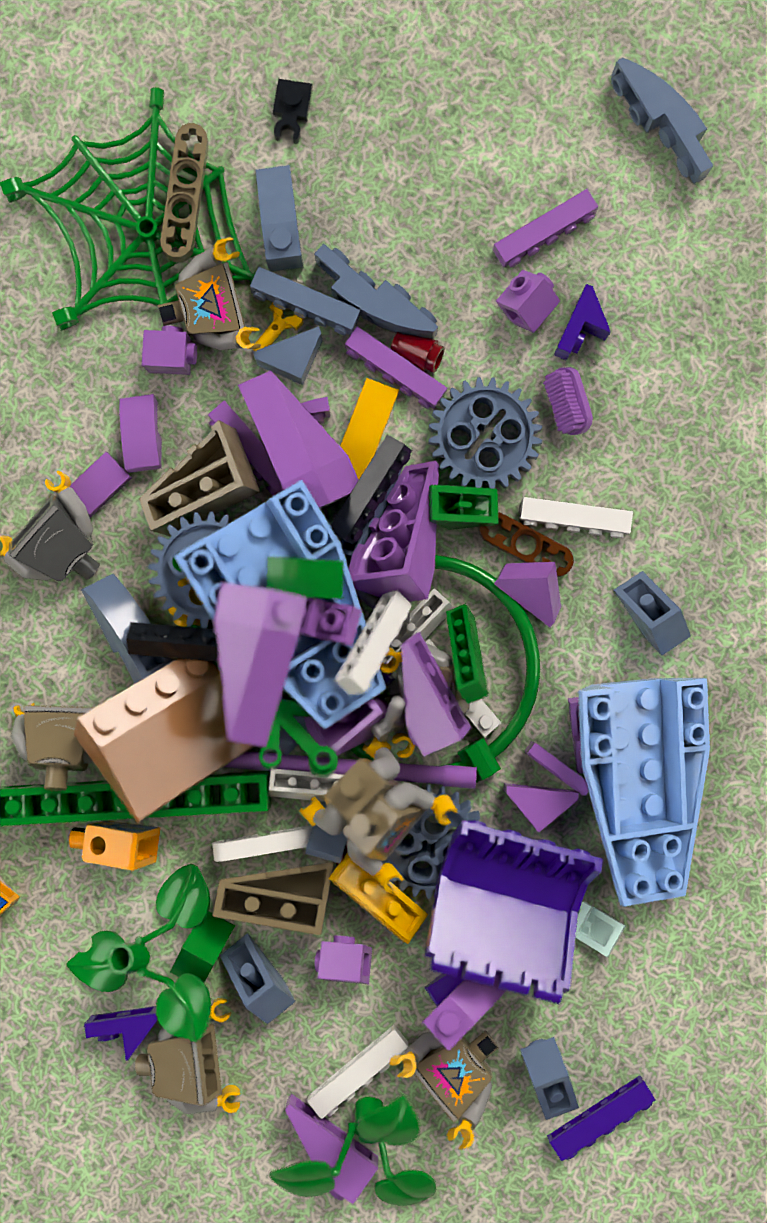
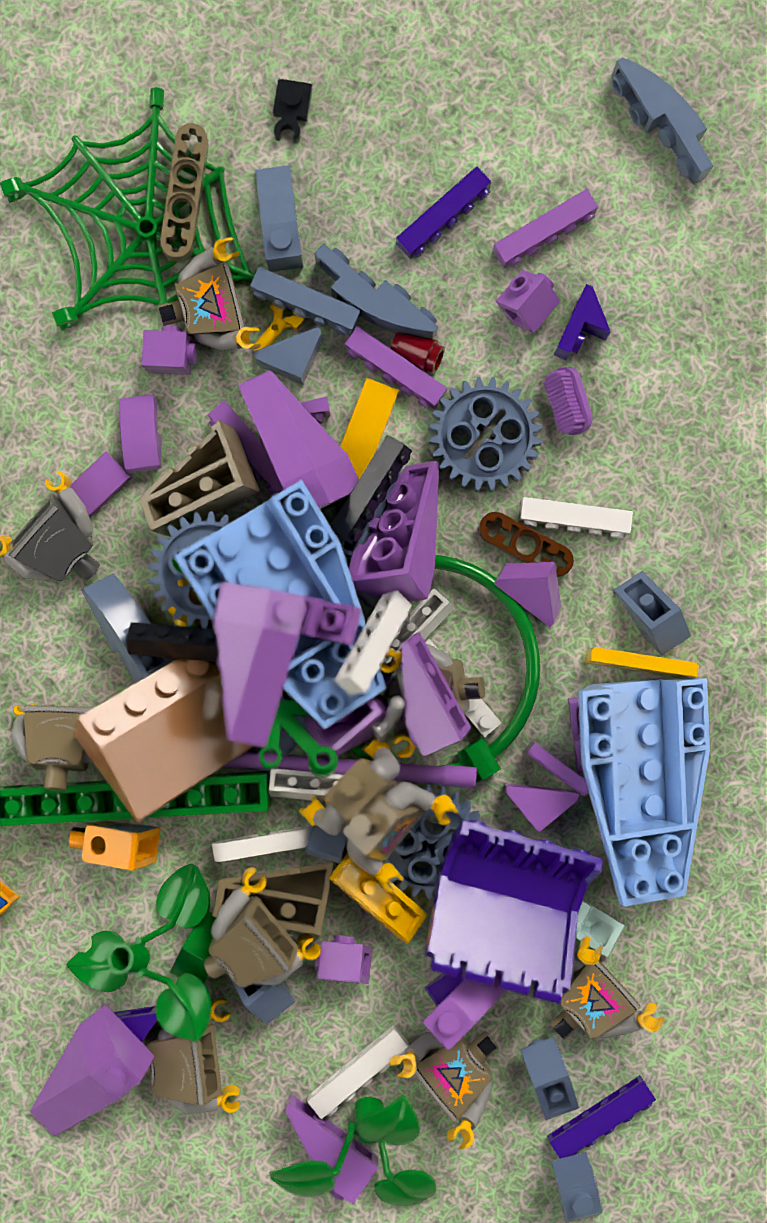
(92, 1073): none -> medium lavender wedge
(252, 943): none -> dark tan torso
(306, 576): green slope -> none
(444, 213): none -> dark purple piece
(463, 506): green slope -> none
(466, 654): green piece -> none
(577, 1187): none -> sand blue slope
(600, 1001): none -> torso
(642, 663): none -> yellow tile

